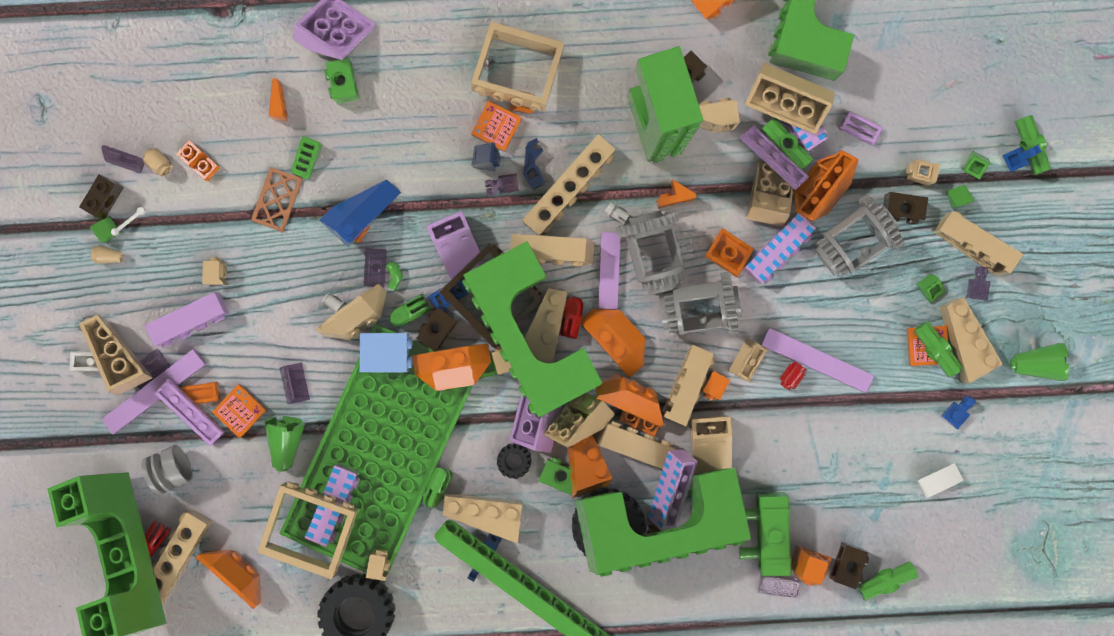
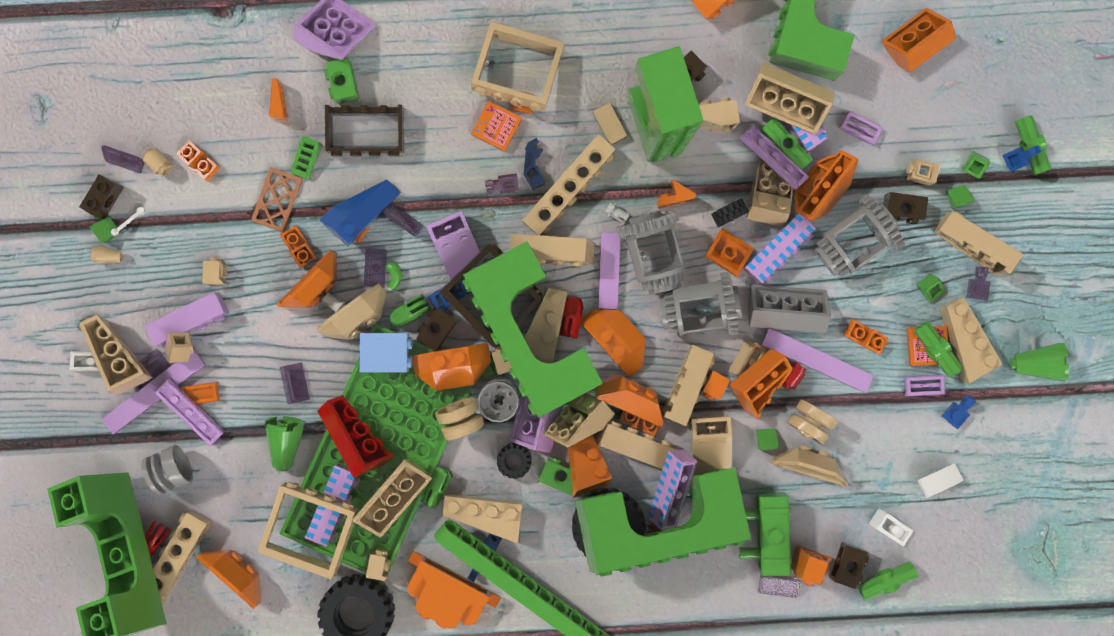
(178, 347): none -> tan brick
(239, 410): orange tile -> none
(298, 246): none -> orange slope
(313, 284): none -> orange wedge
(353, 437): none -> red wedge
(364, 130): none -> clear window
(393, 497): none -> tan slope
(403, 219): none -> clear purple slope
(446, 595): none -> orange brick
(459, 418): none -> tan wheel
(486, 157): dark blue slope -> none
(495, 410): none -> light grey wheel
(609, 123): none -> tan tile
(729, 212): none -> black tyre
(760, 381): none -> orange wedge
(767, 439): none -> bright green slope
(788, 308): none -> light grey slope
(810, 463): none -> tan wedge
(811, 423): none -> tan wheel
(865, 336): none -> orange slope
(891, 527): none -> white slope
(908, 386): none -> lavender tile
(919, 39): none -> orange slope

